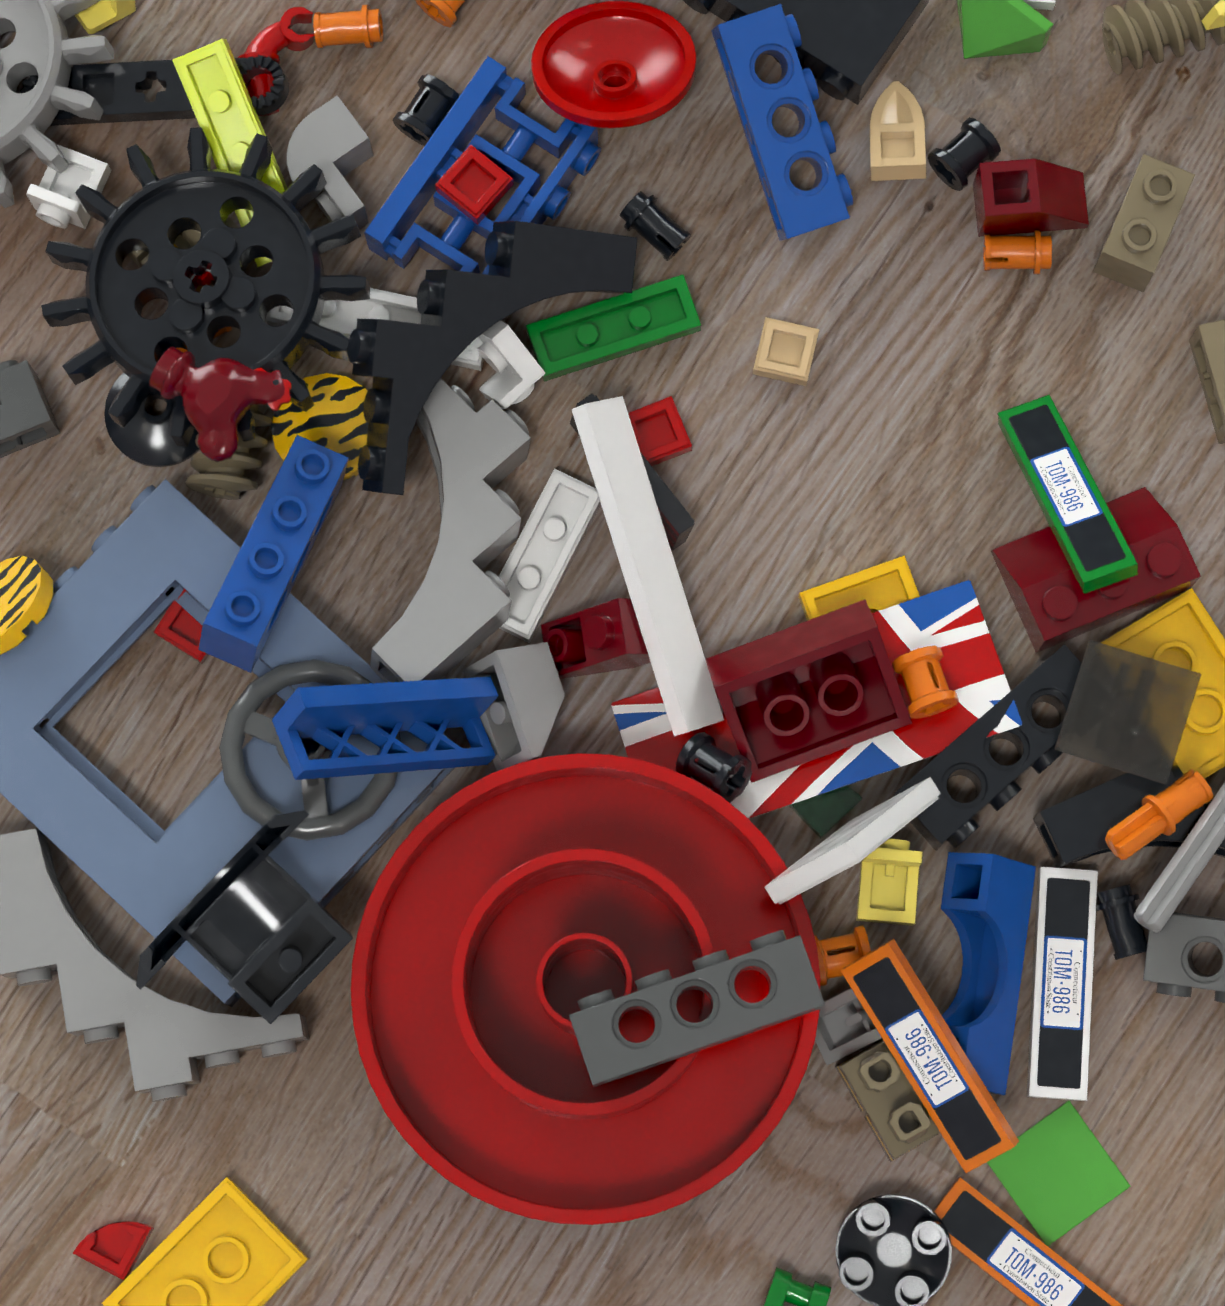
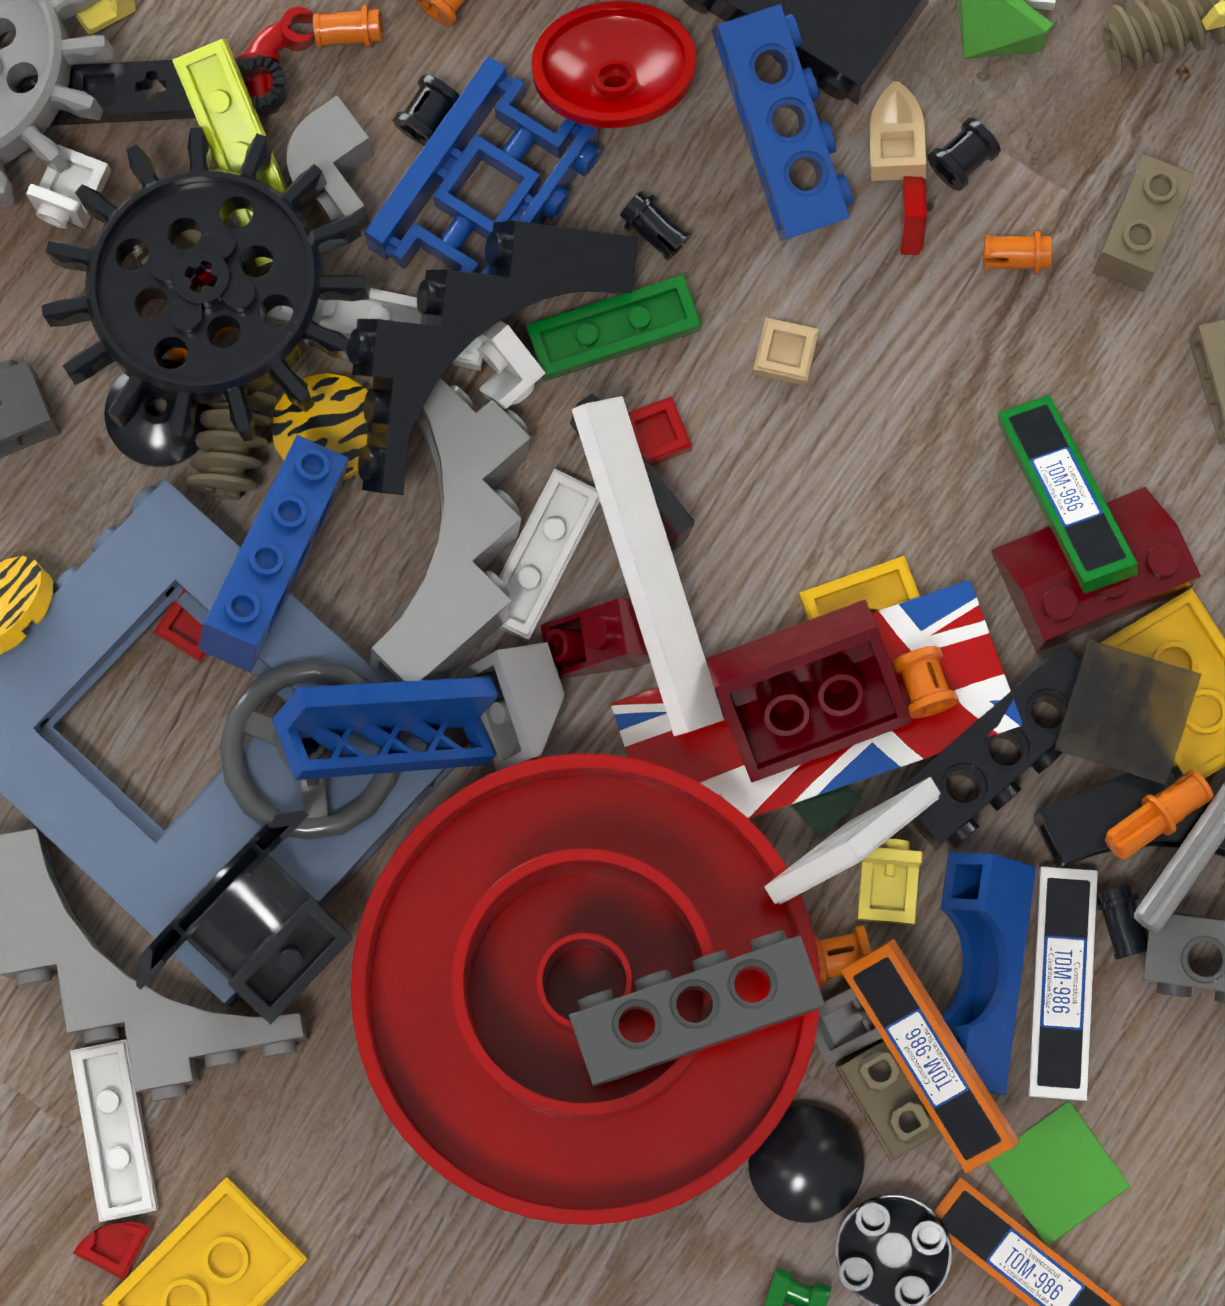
(114, 1131): none -> white tile
(217, 396): dark red animal -> none
(474, 184): red tile -> none
(714, 766): black bush -> none
(808, 1165): none -> black dish
(913, 215): none -> red tile
(1028, 197): dark red slope -> none

